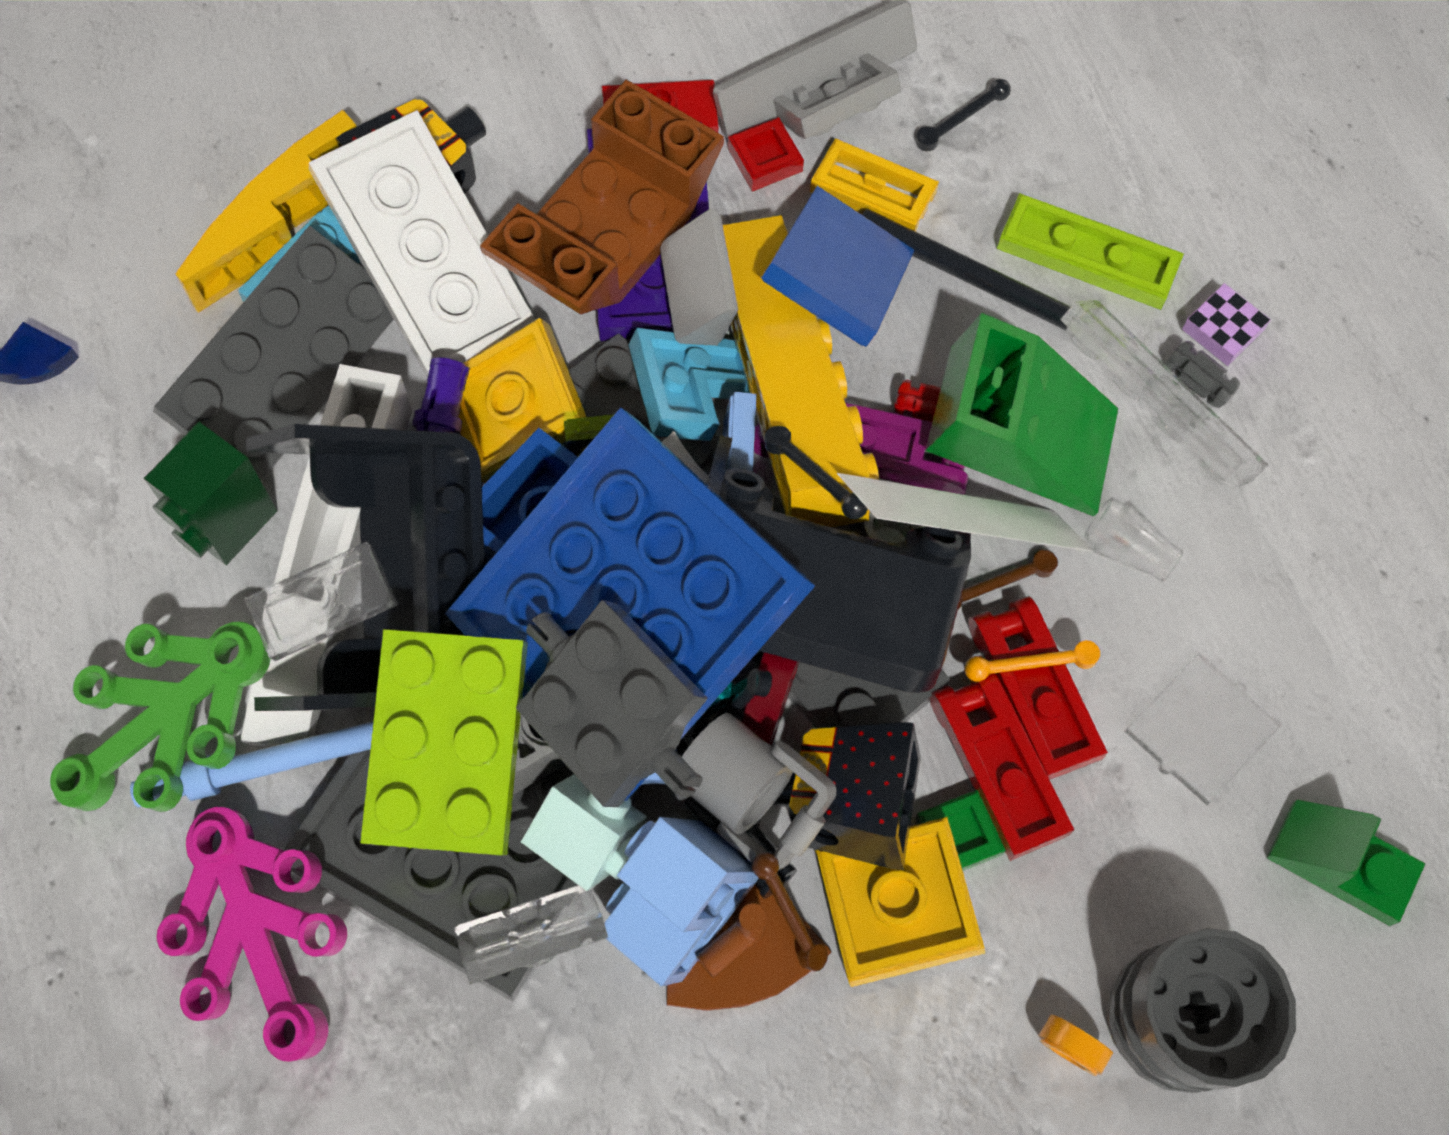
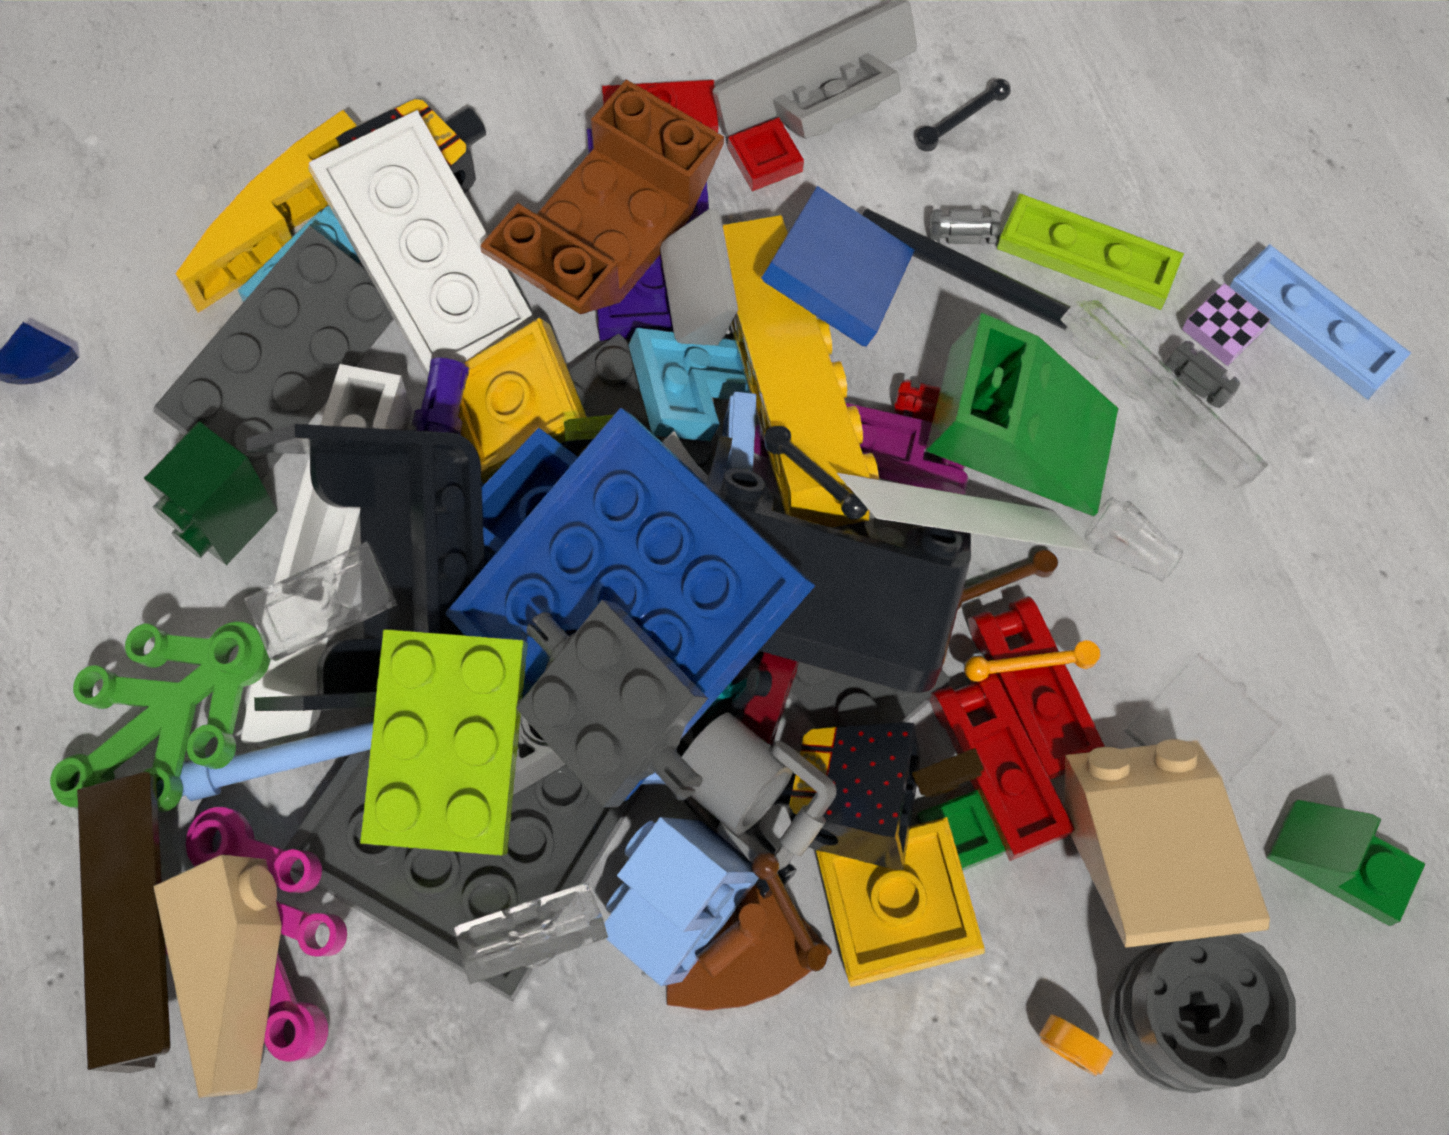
(122, 925): none -> dark brown panel
(223, 958): none -> tan slope
(581, 834): light aqua brick -> none
(871, 190): yellow tile -> none
(949, 773): none -> dark brown tile
(965, 226): none -> piece
(1162, 843): none -> tan slope
(1320, 322): none -> light blue tile

